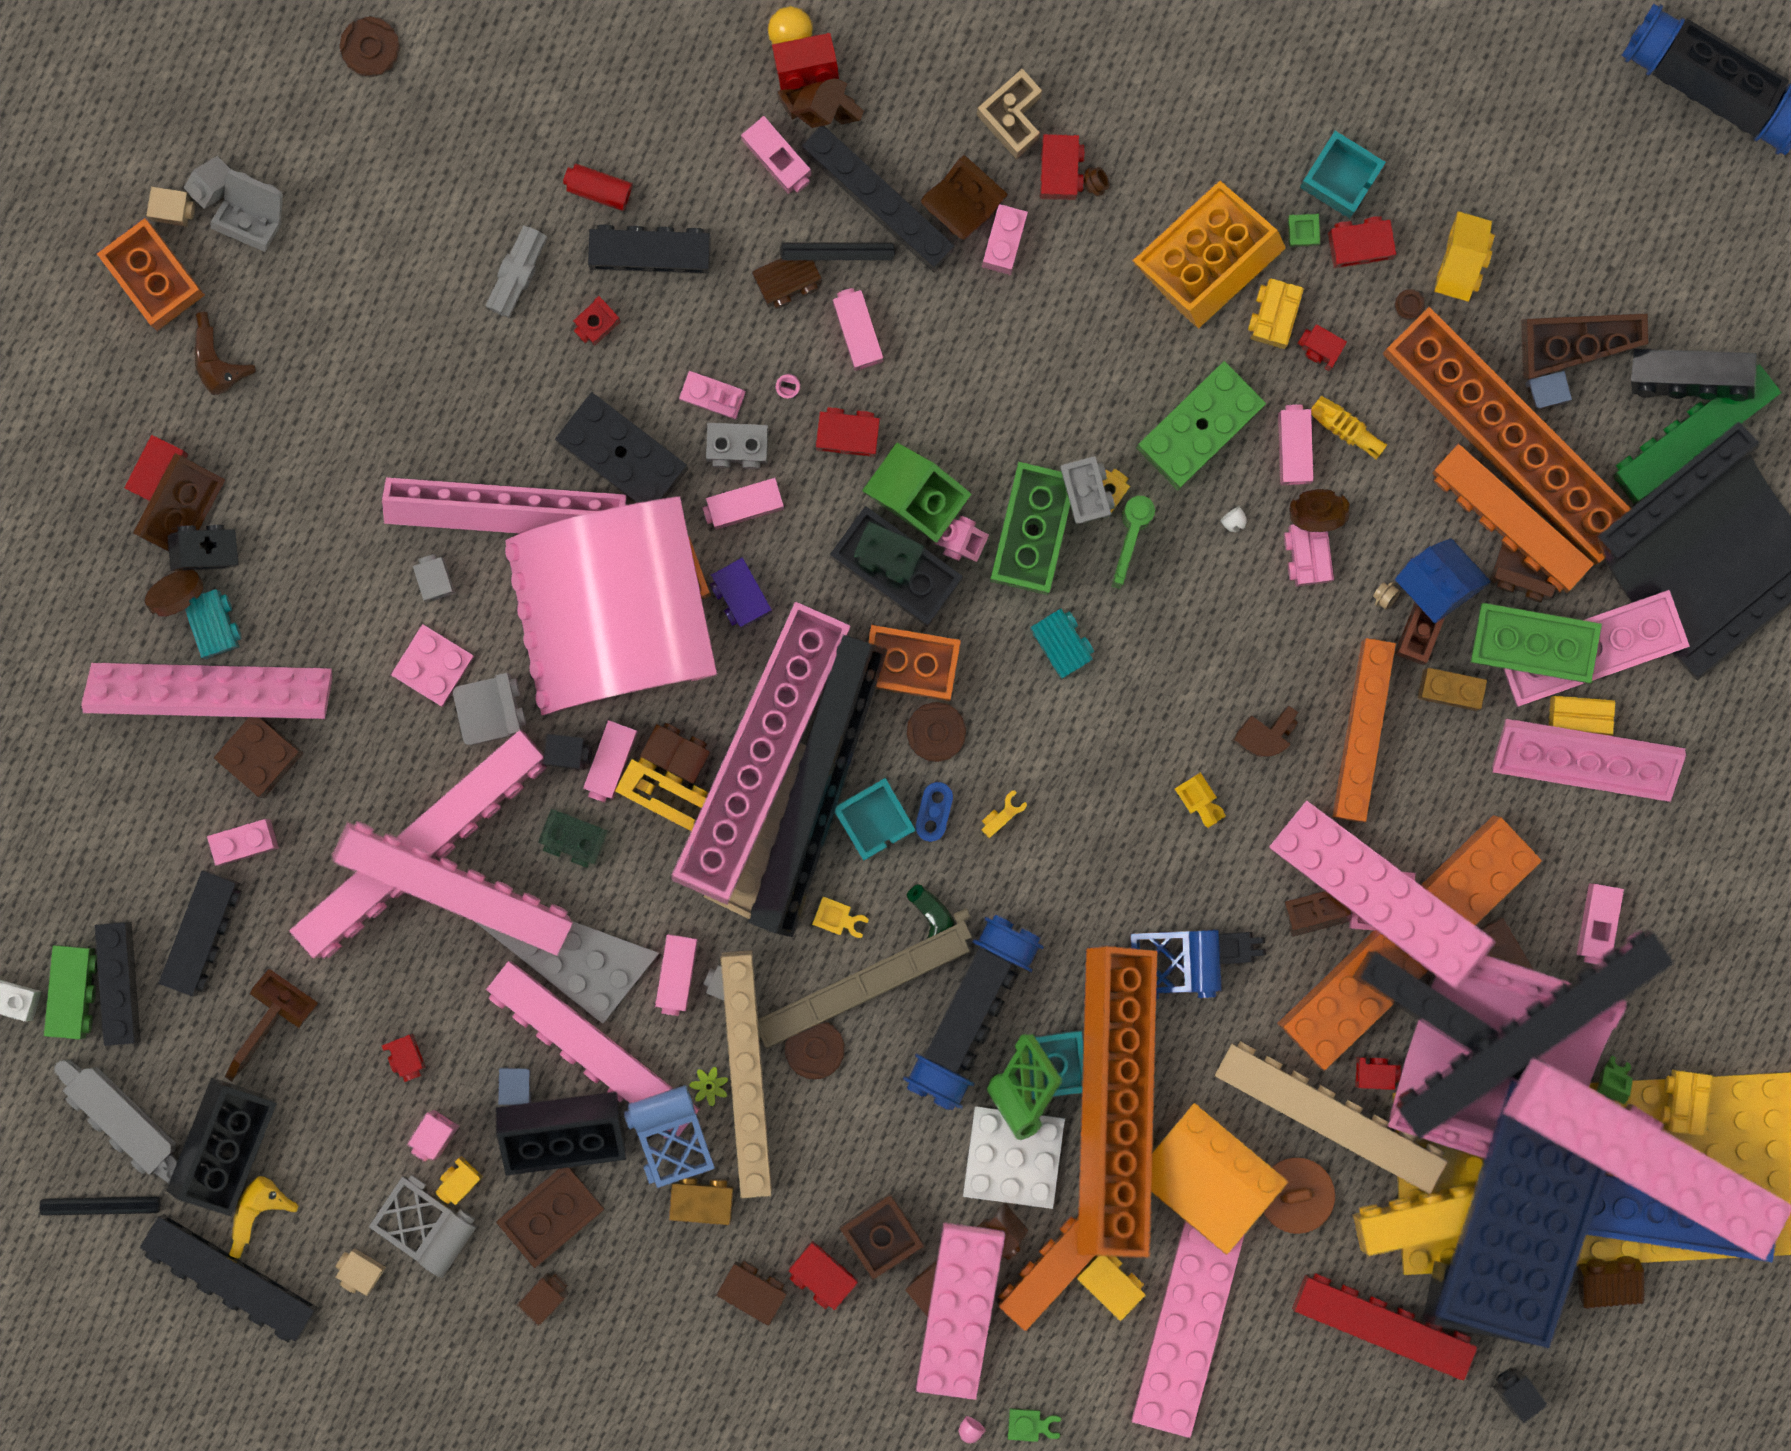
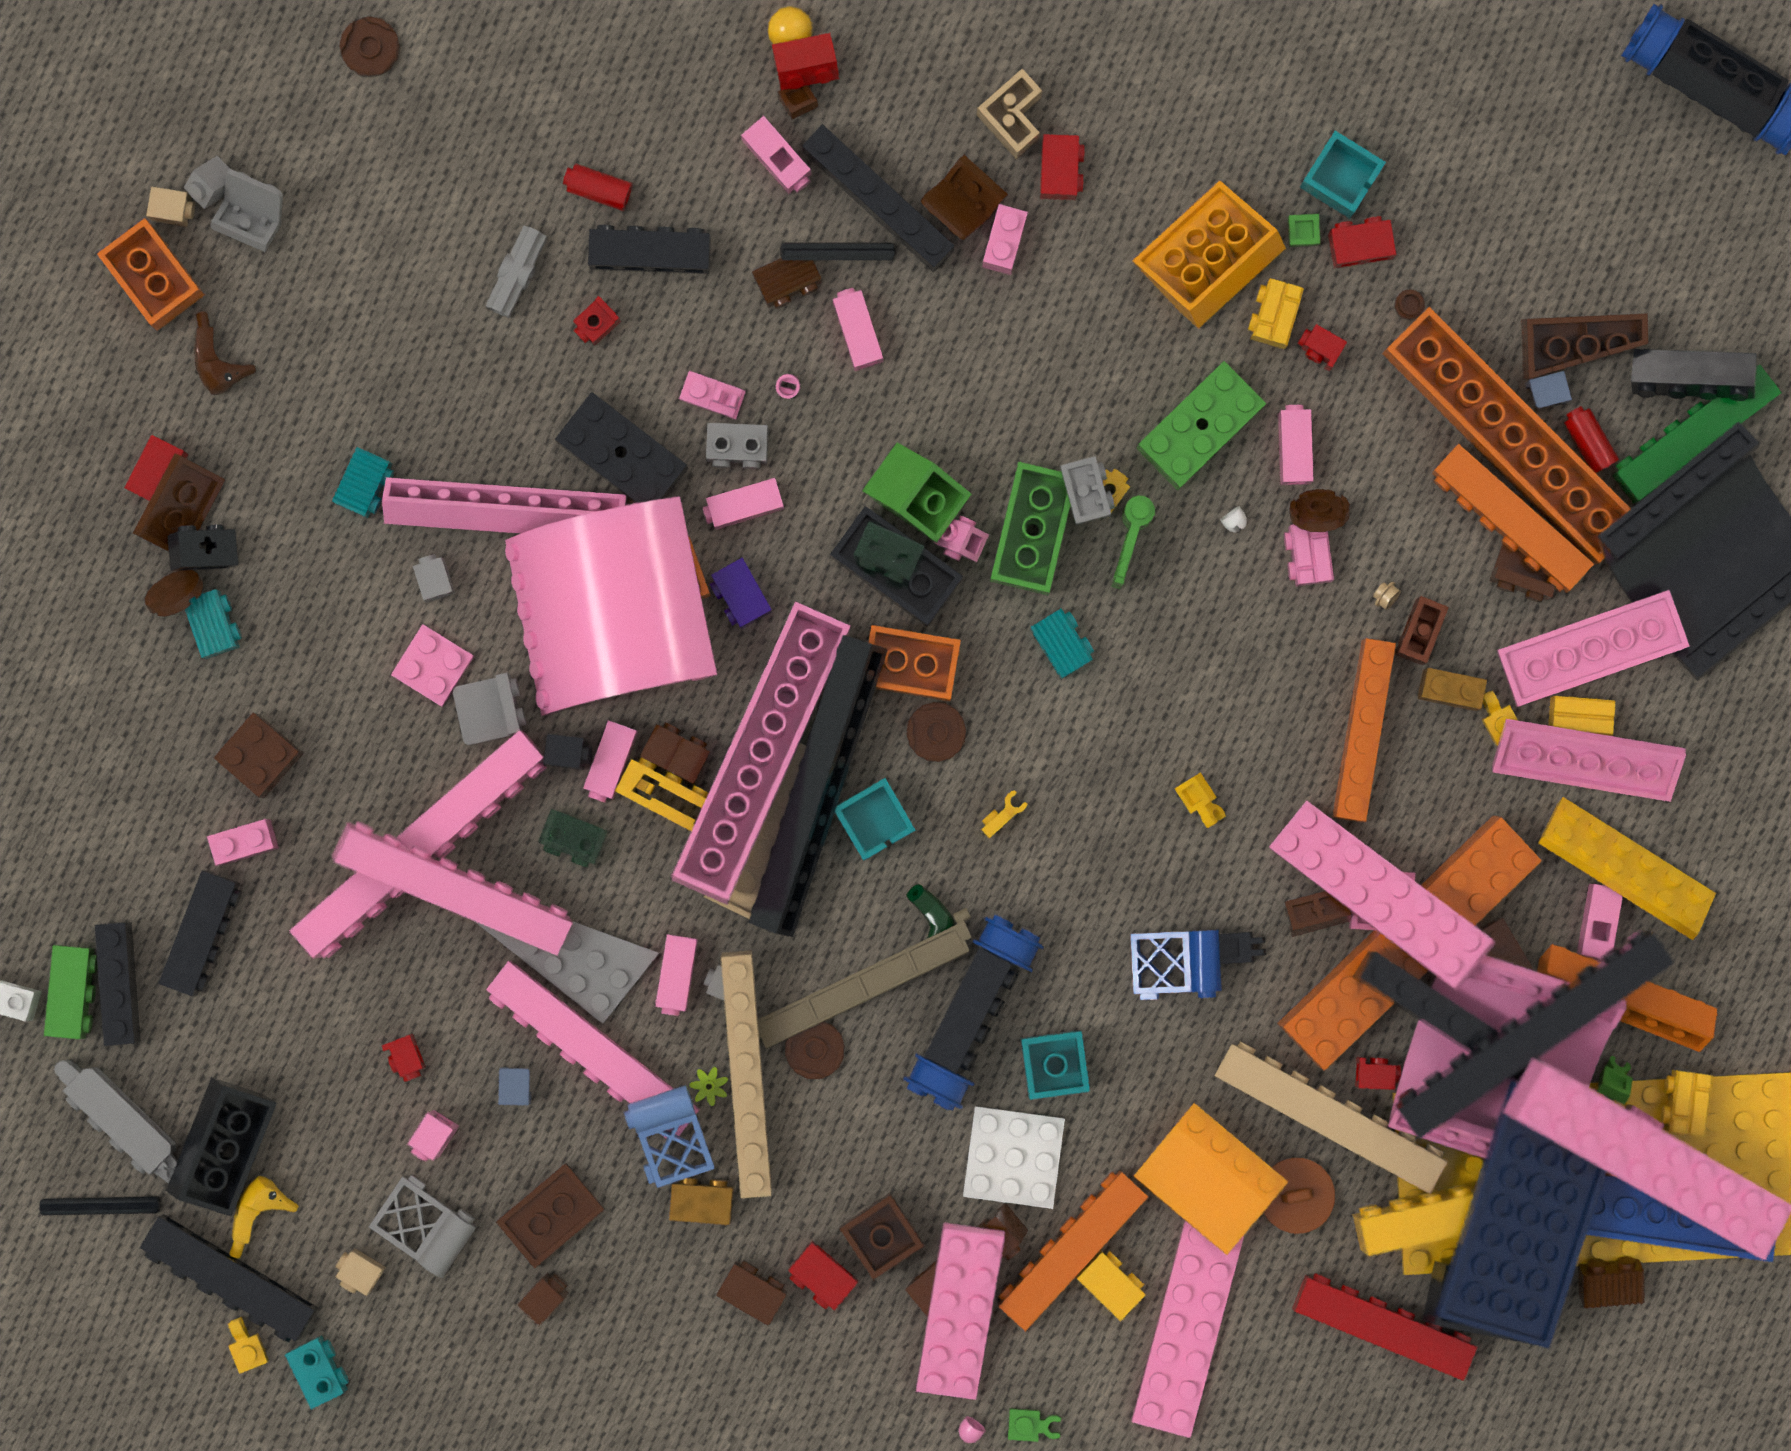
(207, 690): bright pink plate -> none
(247, 1350): none -> yellow plate
(282, 1001): reddish brown piece -> none
(317, 1371): none -> teal brick
(363, 483): none -> teal brick
(458, 1181): yellow brick -> none
(560, 1133): black brick -> none
(826, 101): reddish brown brick -> none
(834, 916): yellow plate -> none
(847, 433): red brick -> none
(934, 811): blue plate -> none
(1014, 1099): bright green piece -> none
(1096, 181): reddish brown plate -> none
(1117, 1102): orange brick -> none
(1264, 741): reddish brown brick -> none
(1346, 426): yellow hinge -> none
(1441, 579): blue slope -> none
(1465, 255): yellow brick -> none
(1495, 721): none -> yellow plate
(1519, 1394): black brick -> none
(1536, 643): bright green plate -> none
(1590, 439): none -> red brick
(1627, 868): none -> yellow plate
(1648, 1007): none -> orange brick

